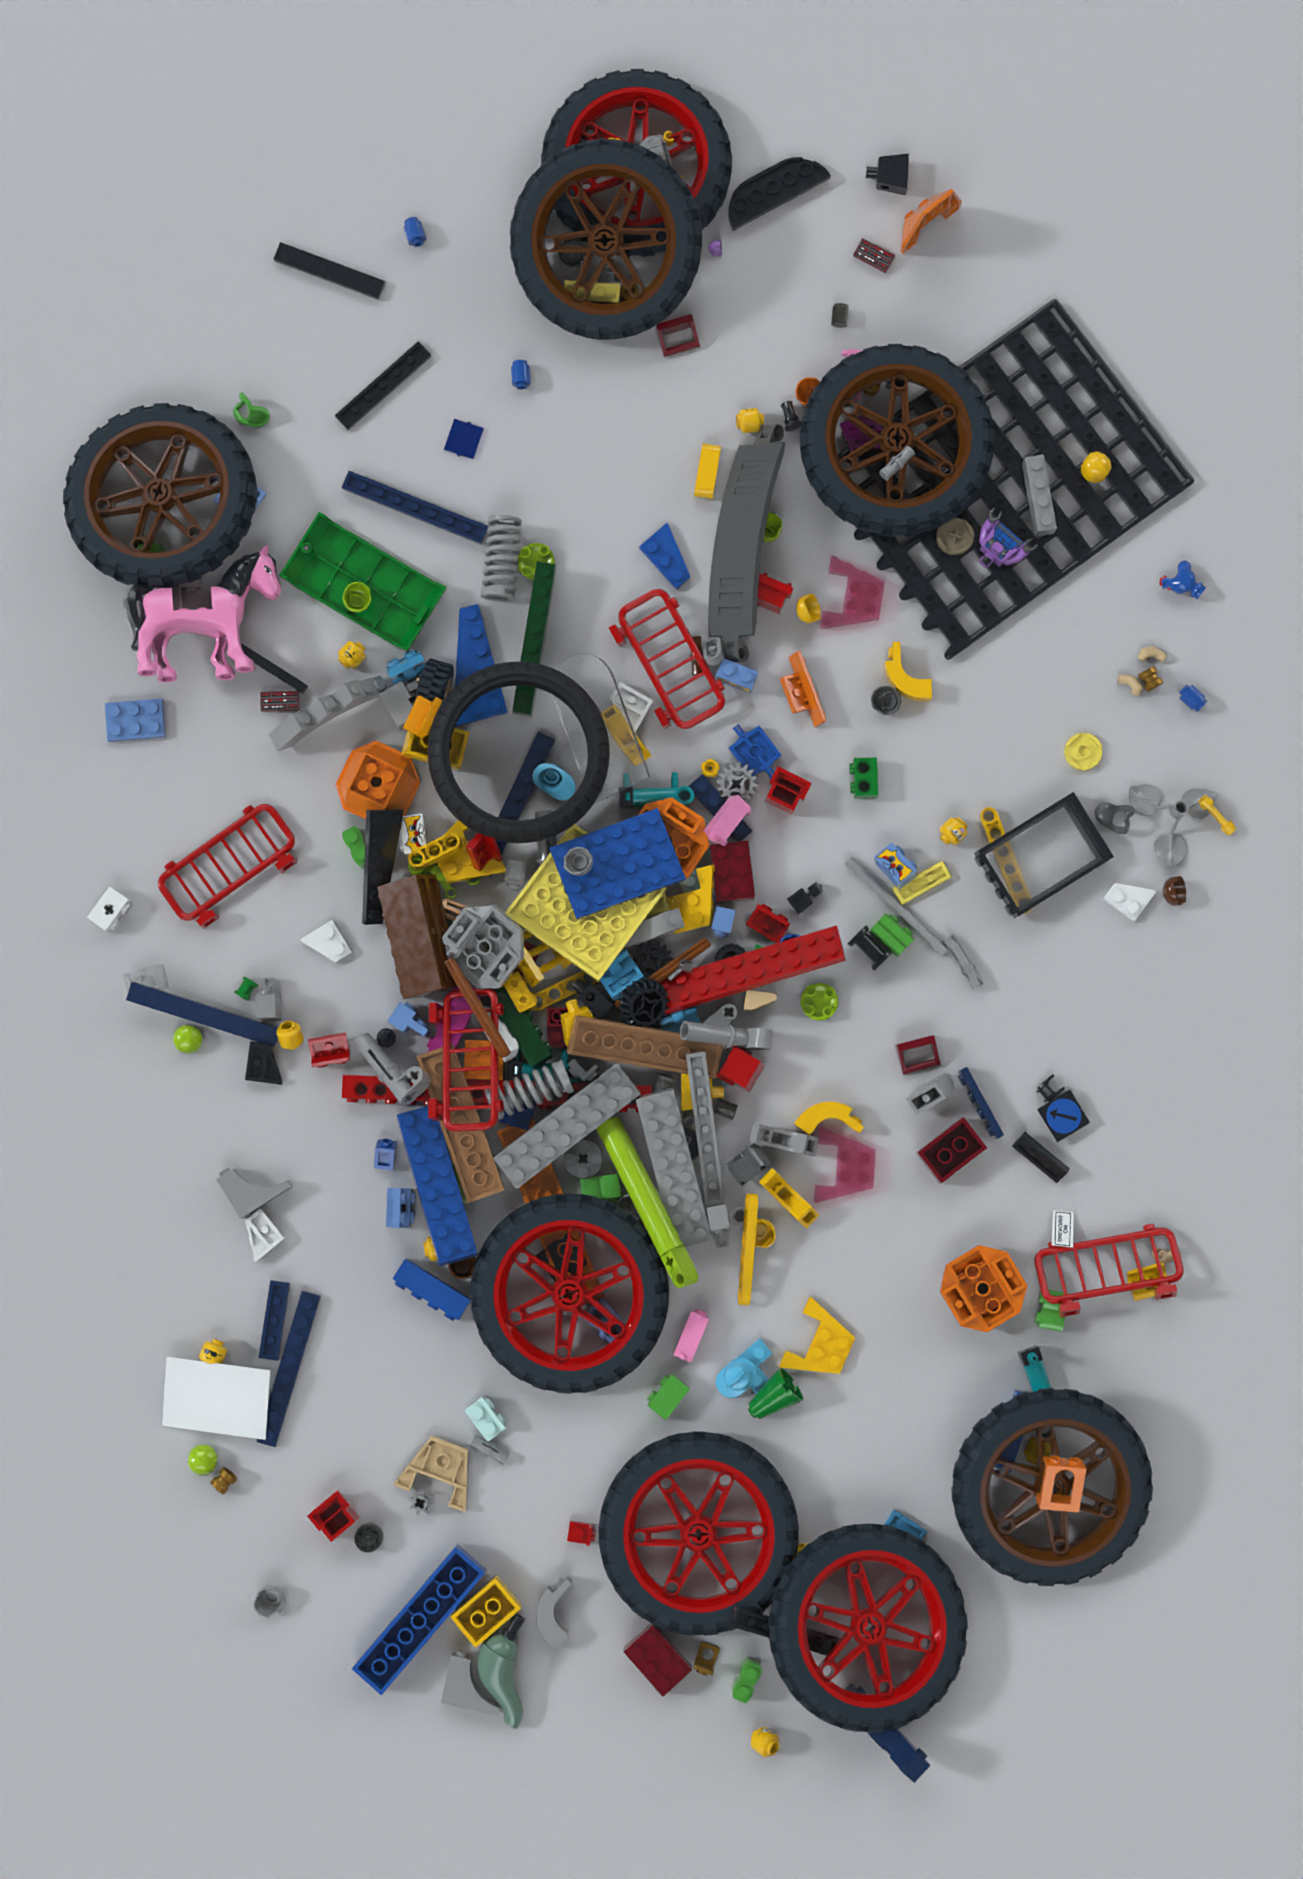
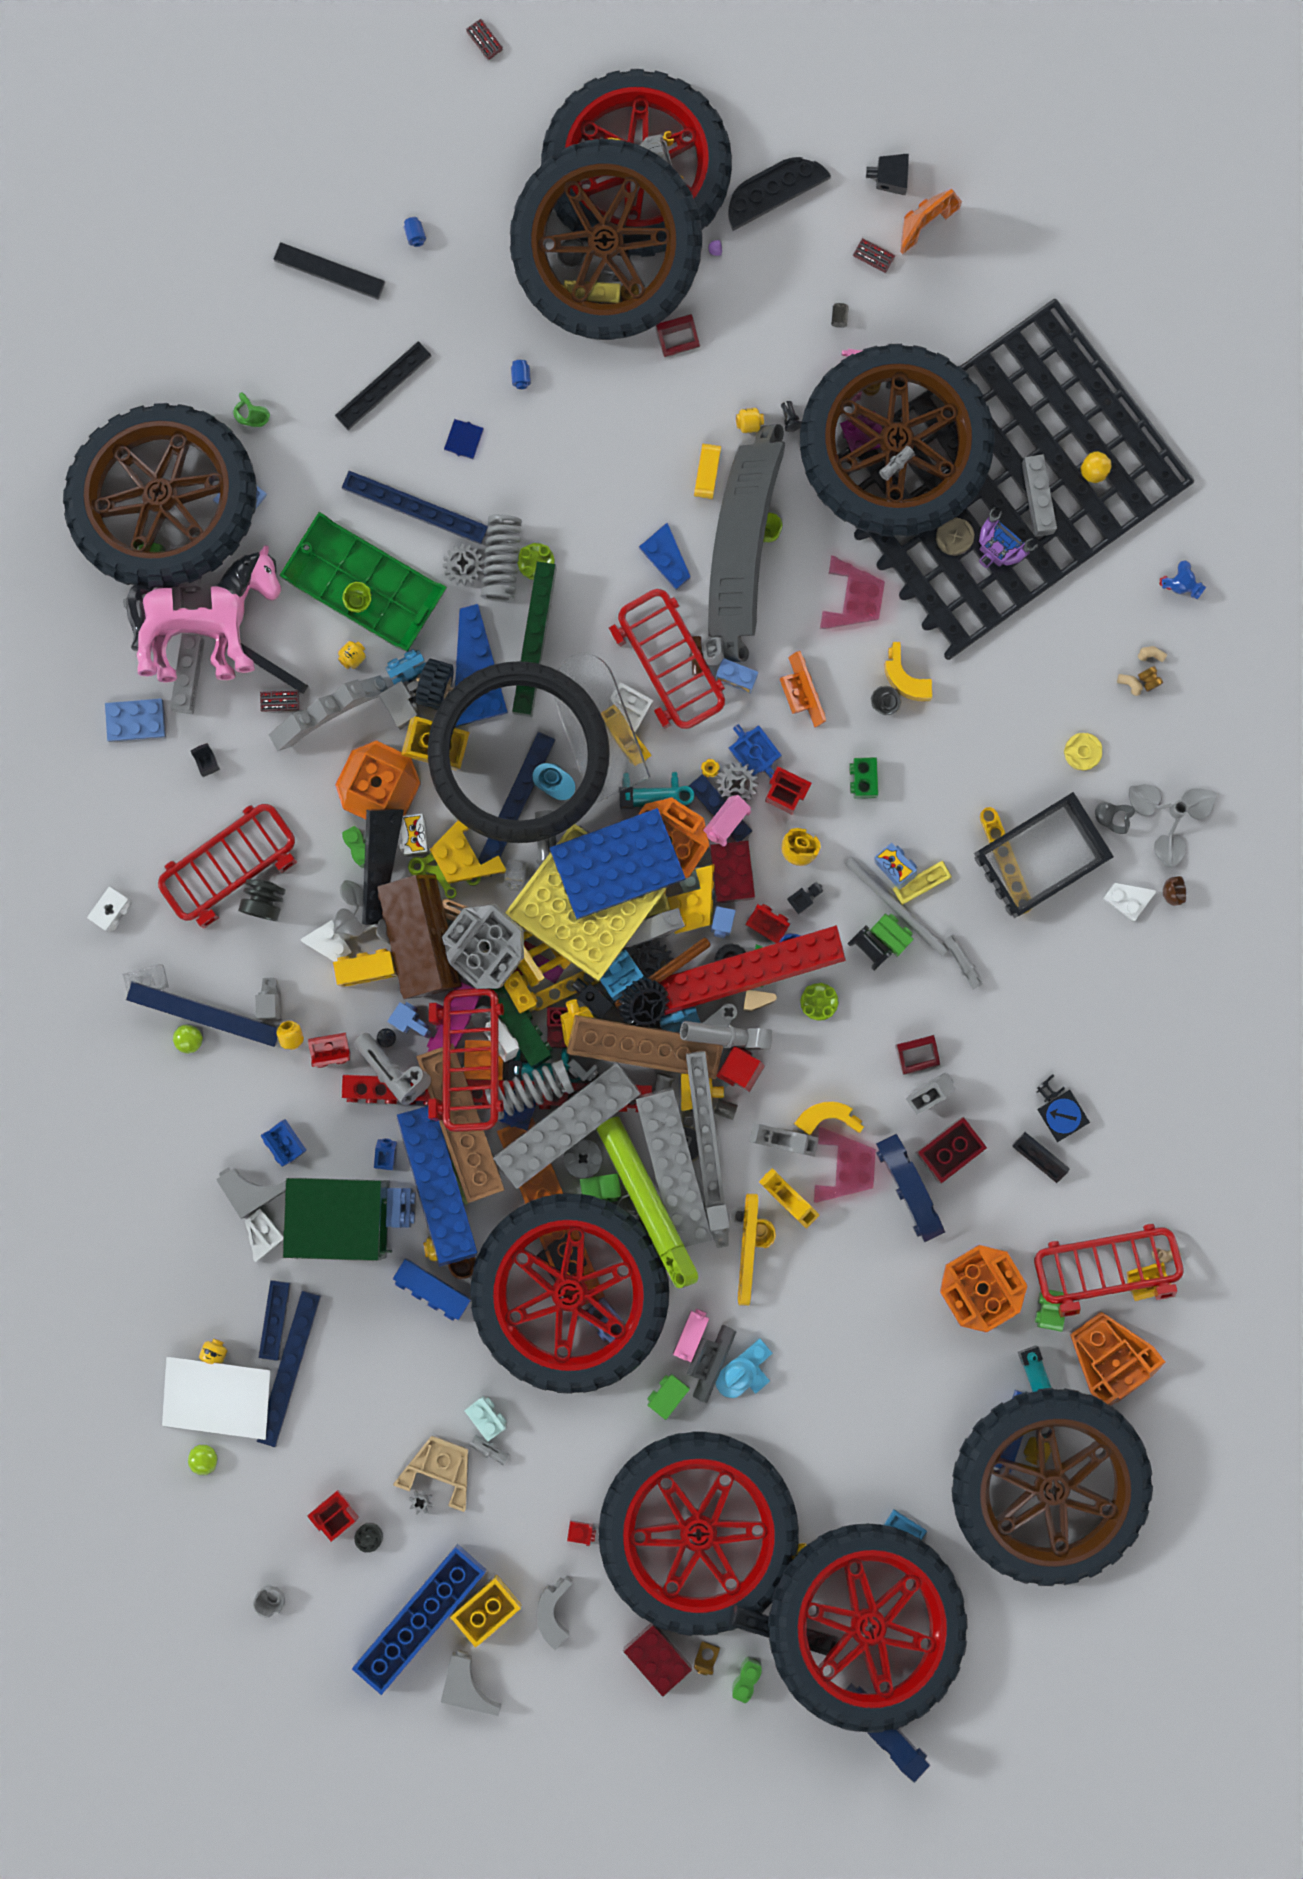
(187, 673): none -> light grey brick
(205, 759): none -> black bracket
(222, 1482): pearl gold wheel -> none
(246, 988): green bush -> none
(261, 899): none -> pearl dark grey wheel
(262, 1064): black wing -> none
(283, 1143): none -> blue bracket
(335, 1219): none -> dark green piece
(346, 924): none -> light grey plant
(364, 968): none -> yellow brick
(422, 716): light orange panel -> none
(441, 843): yellow beam -> none
(456, 564): none -> light grey gear
(477, 1007): dark orange axle -> none
(481, 850): red bracket -> none
(484, 39): none -> tile
(496, 1669): sand green animal -> none
(553, 974): none -> magenta sticker
(578, 861): light grey hair -> none
(684, 965): flat silver hand -> none
(709, 1362): none -> dark grey bracket
(748, 1165): dark grey brick -> none
(765, 1742): yellow head -> none
(772, 593): red plate -> none
(775, 1395): green cone -> none
(800, 847): none -> yellow cylinder
(805, 388): orange hair -> none
(808, 608): yellow hair -> none
(829, 1345): yellow wing -> none
(910, 1188): none -> dark blue brick
(953, 831): yellow head -> none
(983, 1109): dark blue plate -> none
(1050, 1501): orange panel -> none
(1062, 1228): white sticker -> none
(1113, 1358): none -> orange wedge
(1192, 697): blue brick -> none
(1226, 826): yellow bar -> none

